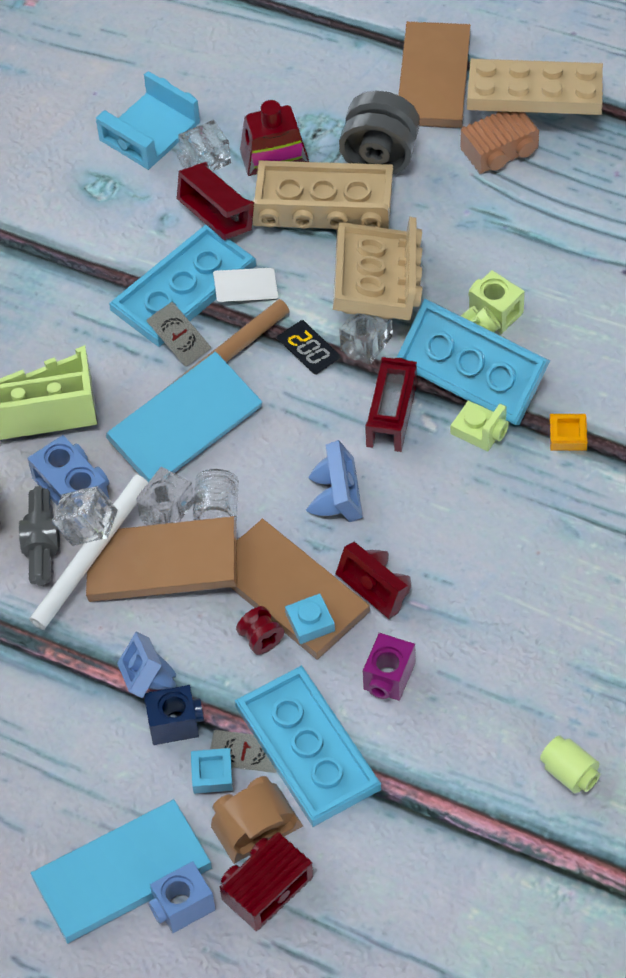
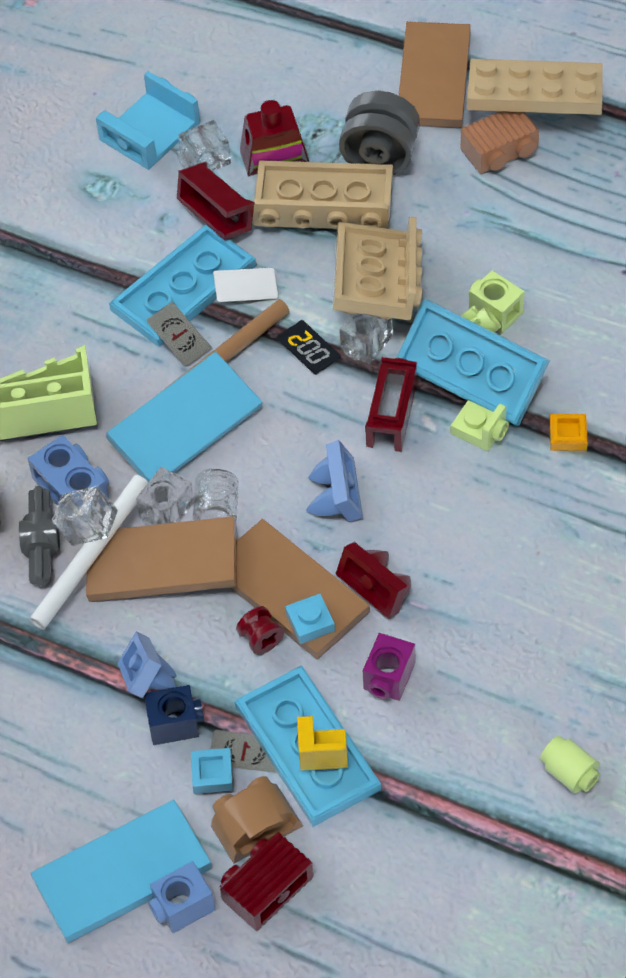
(320, 748): none -> yellow panel

